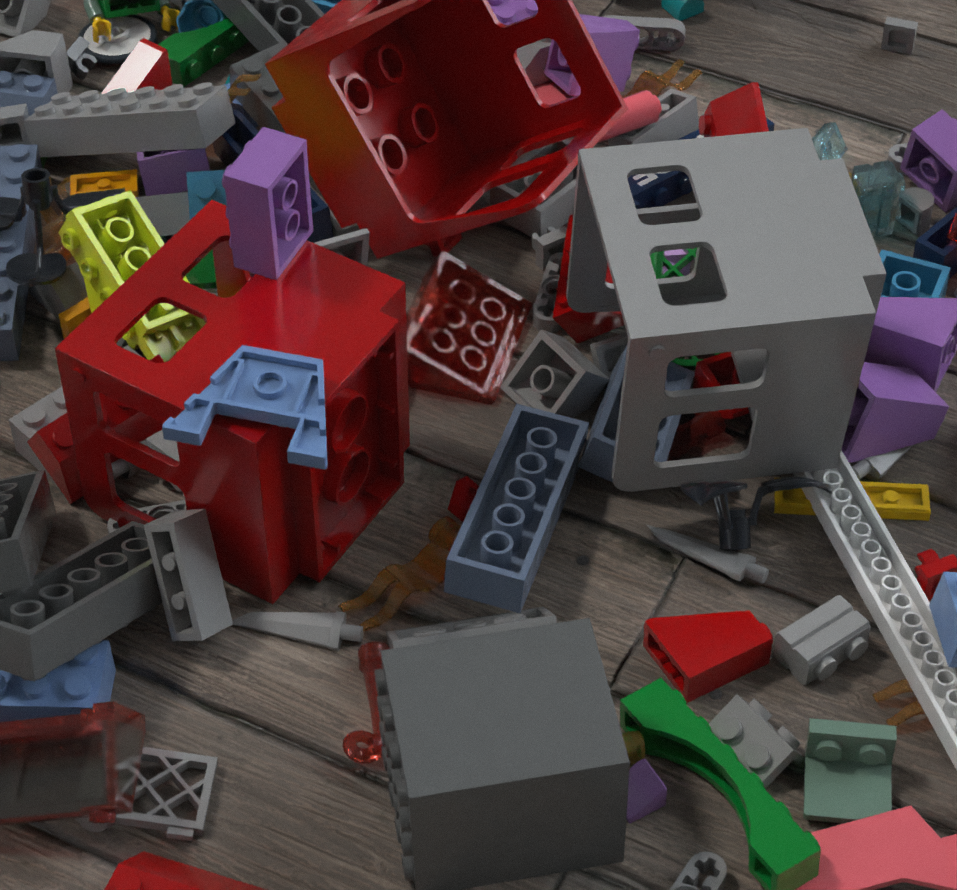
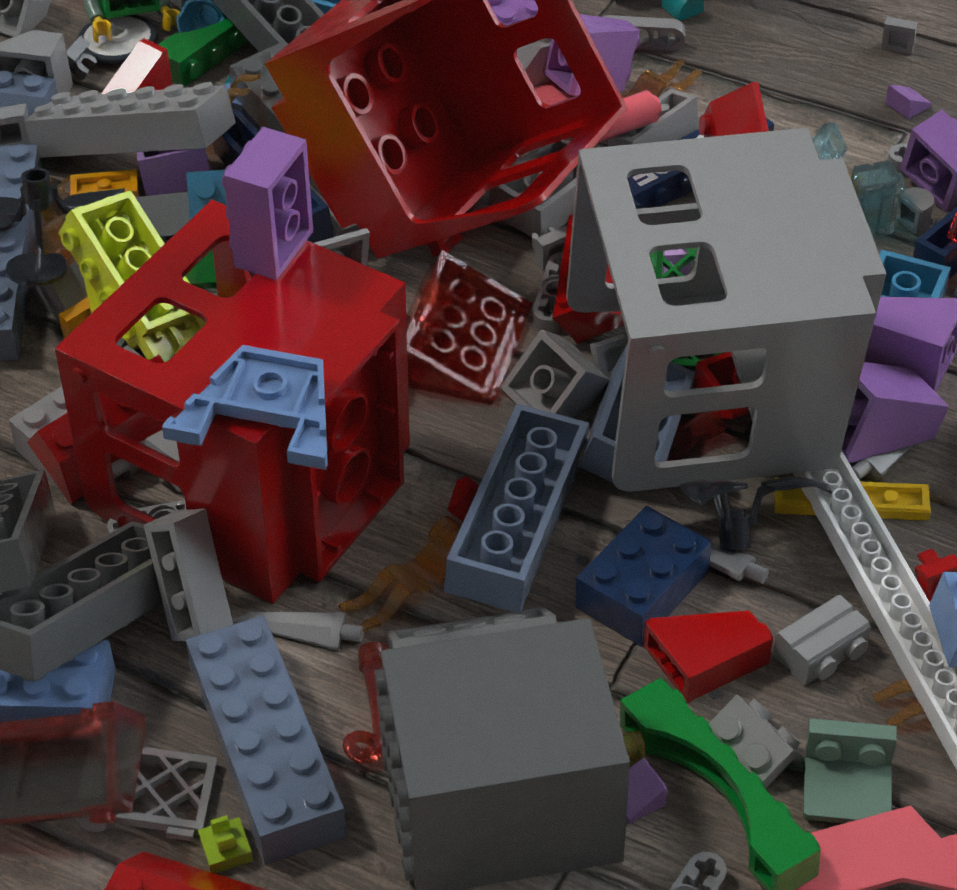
(225, 844): none -> lime tile
(266, 740): none -> sand blue brick
(642, 573): none -> dark blue brick
(906, 101): none -> medium lavender slope

